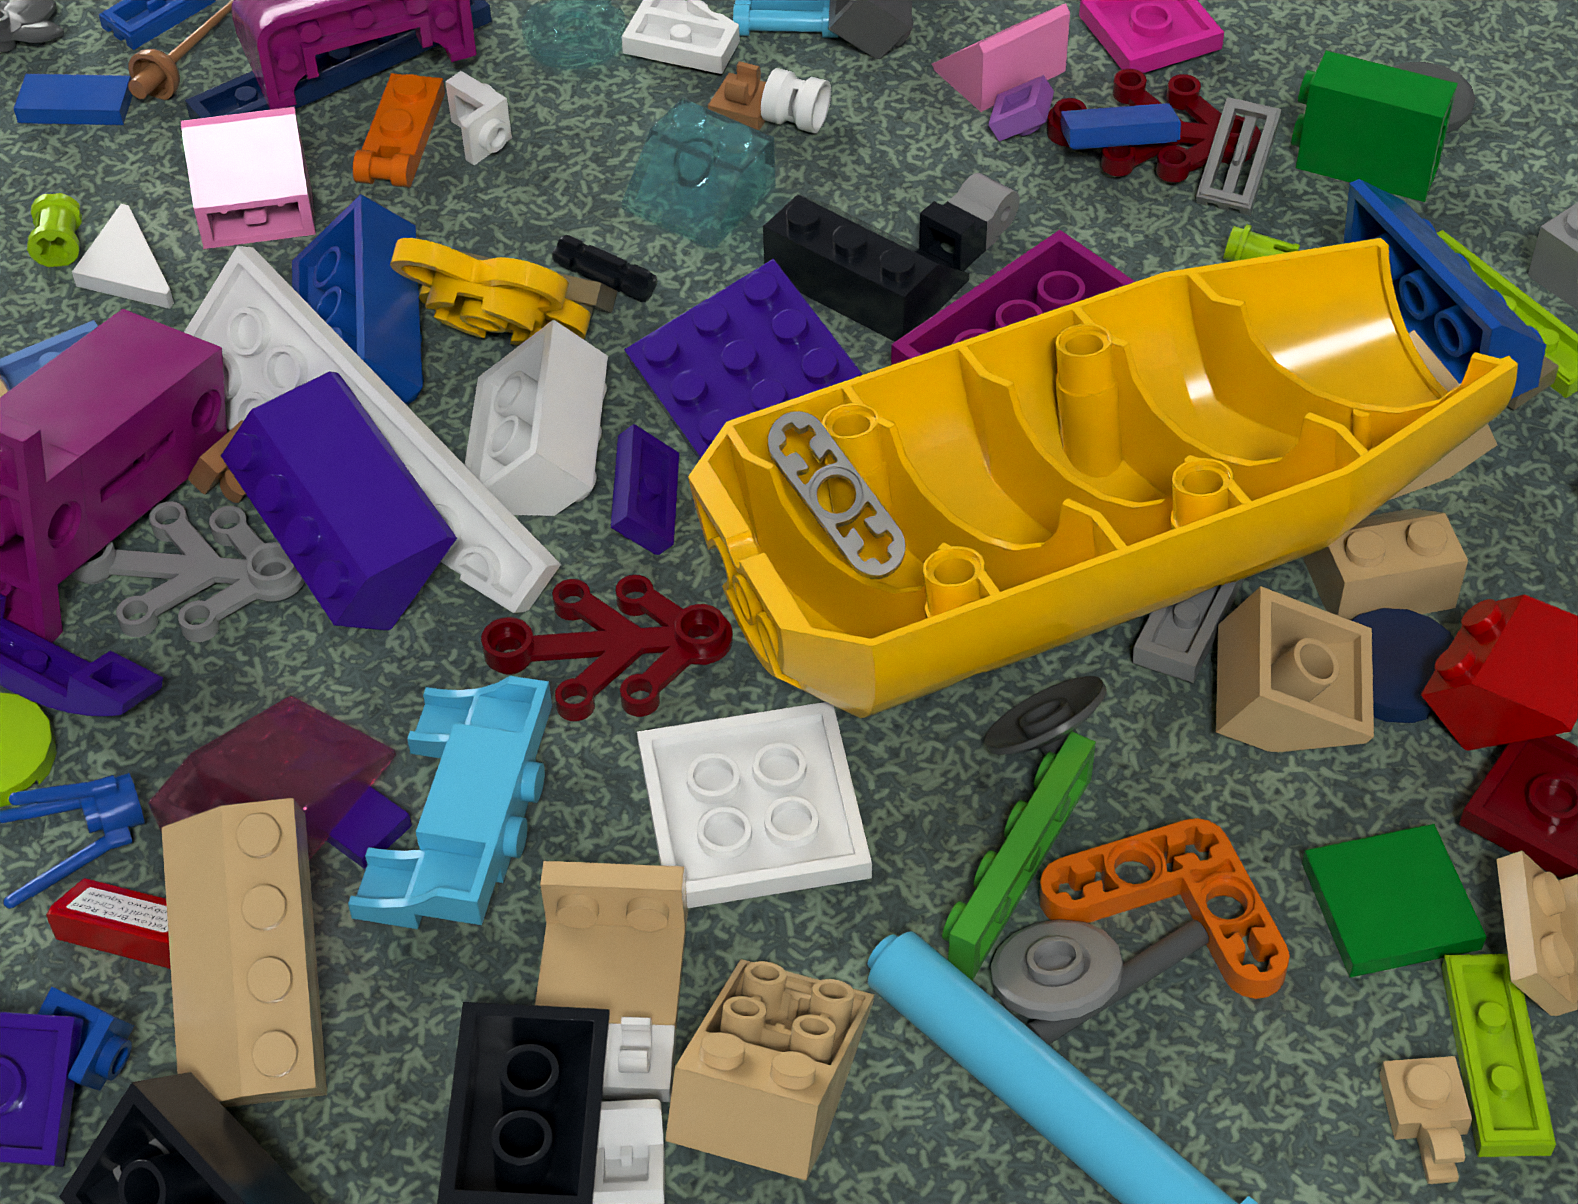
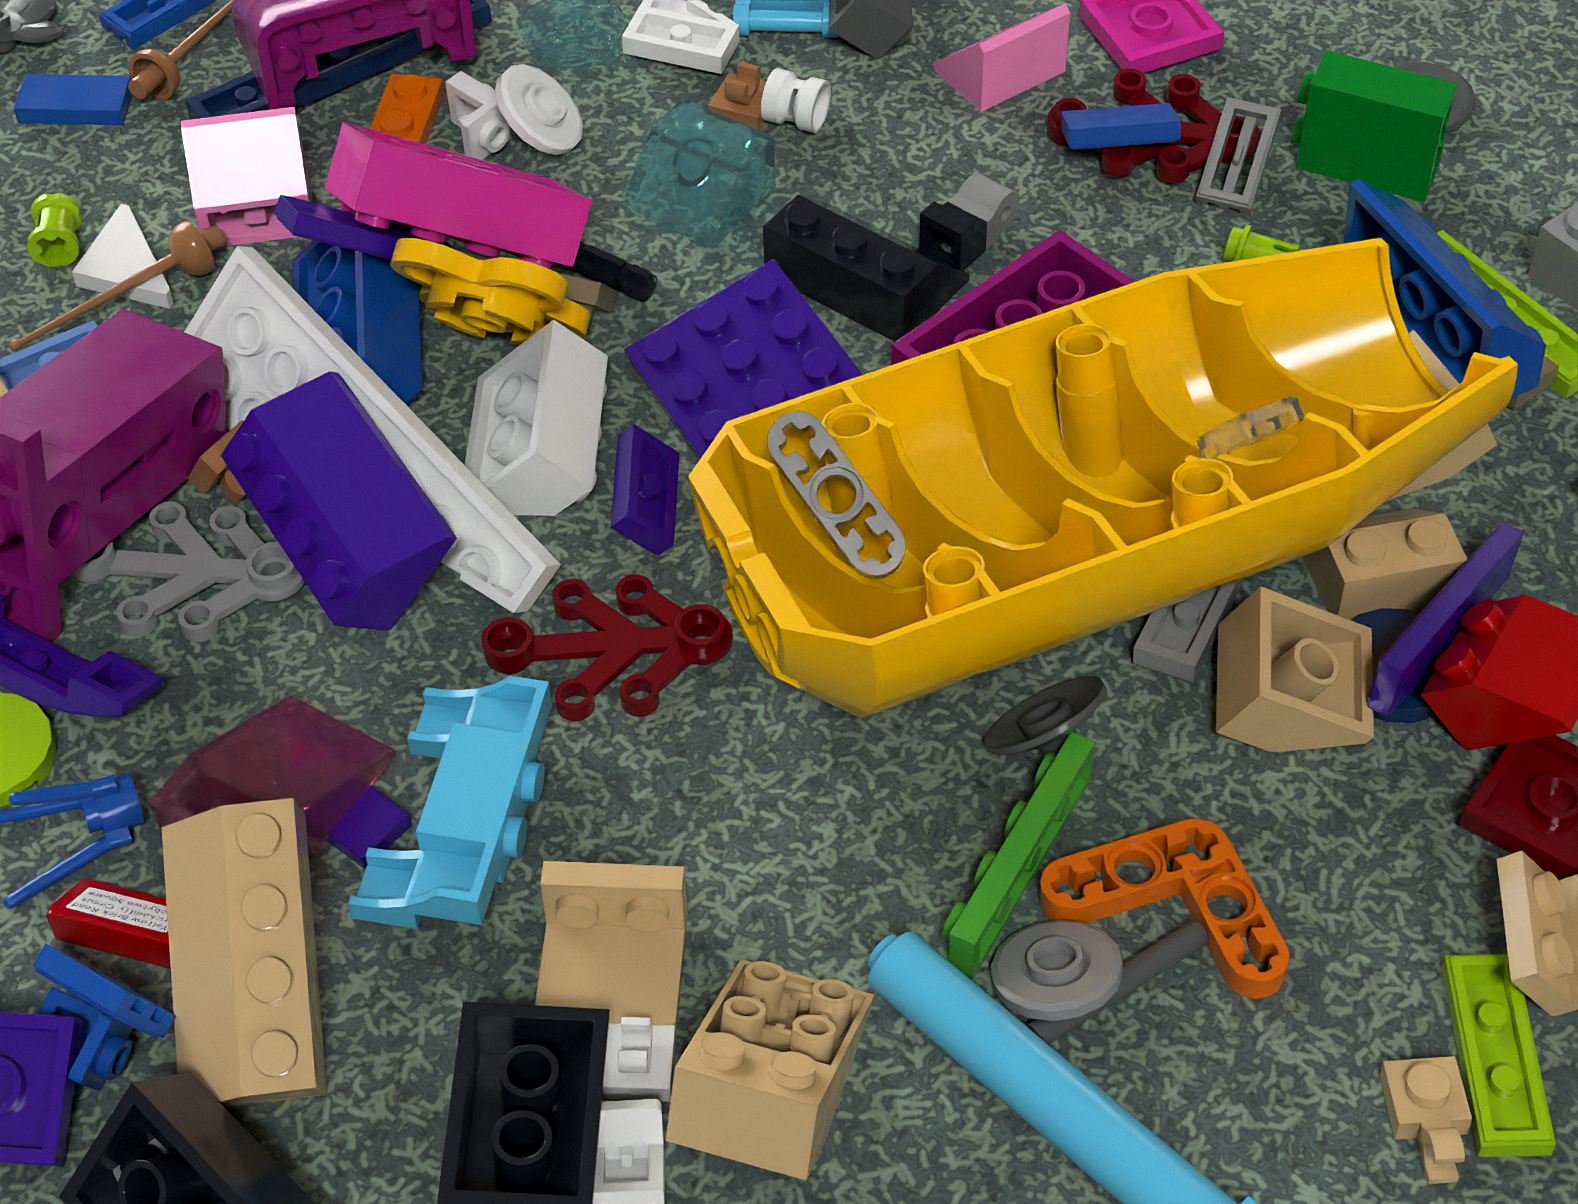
(103, 992): none -> blue tile
(187, 249): none -> medium nougat sword
(339, 227): none -> dark purple tile
(456, 196): none -> dark pink brick
(539, 109): none -> white wheel
(755, 804): white plate -> none
(1021, 109): medium lavender plate -> none
(1251, 427): none -> clear tile
(1393, 900): green tile -> none
(1440, 621): none -> dark purple tile

